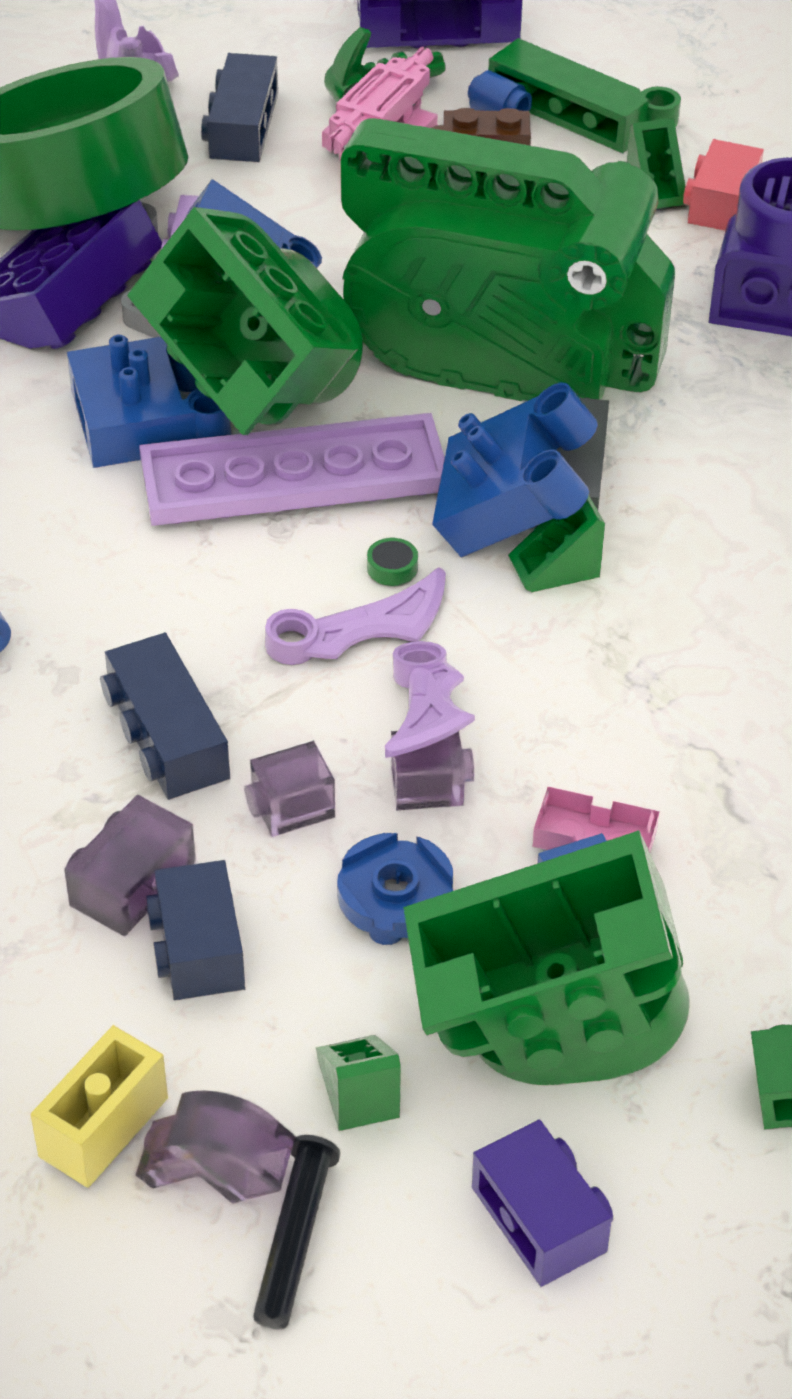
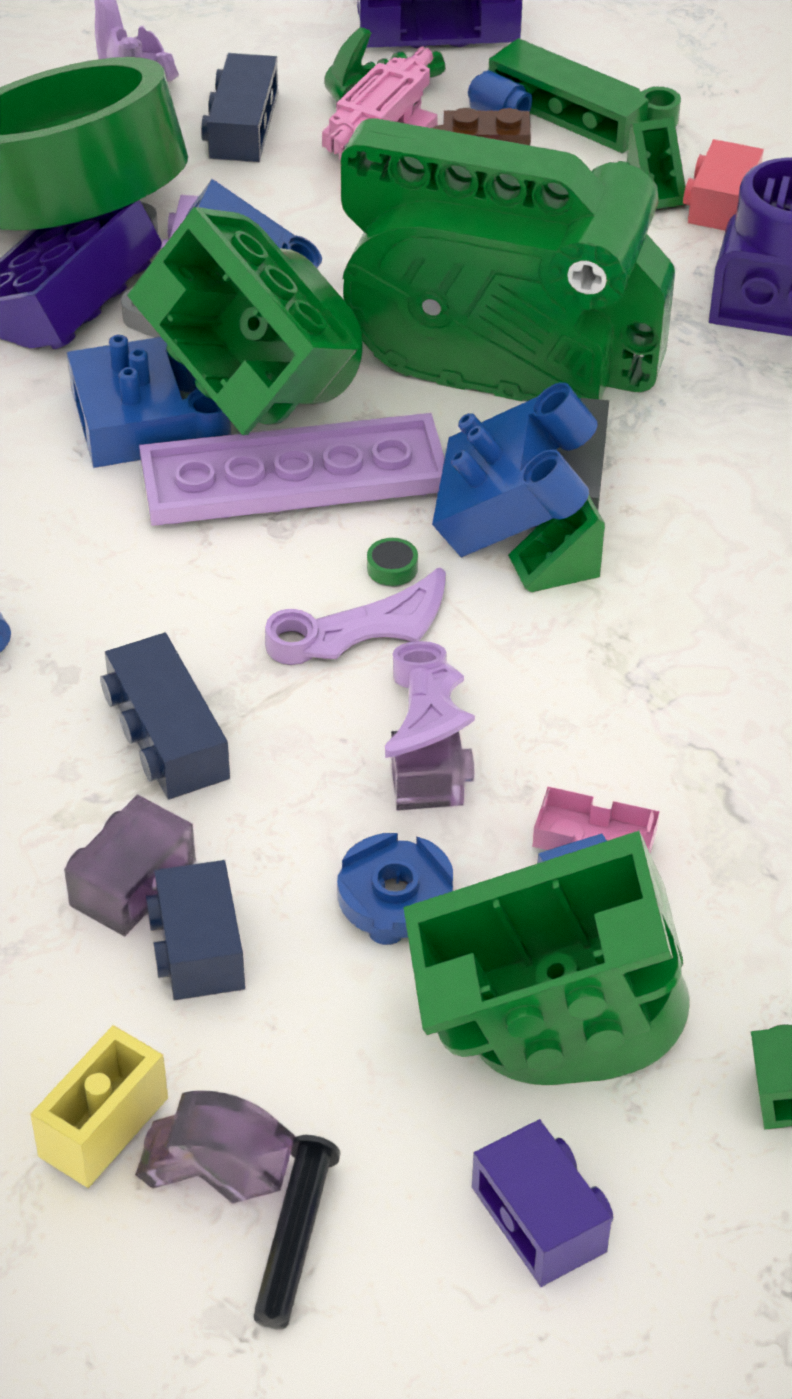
(291, 789): clear purple brick -> none
(361, 1081): green slope -> none

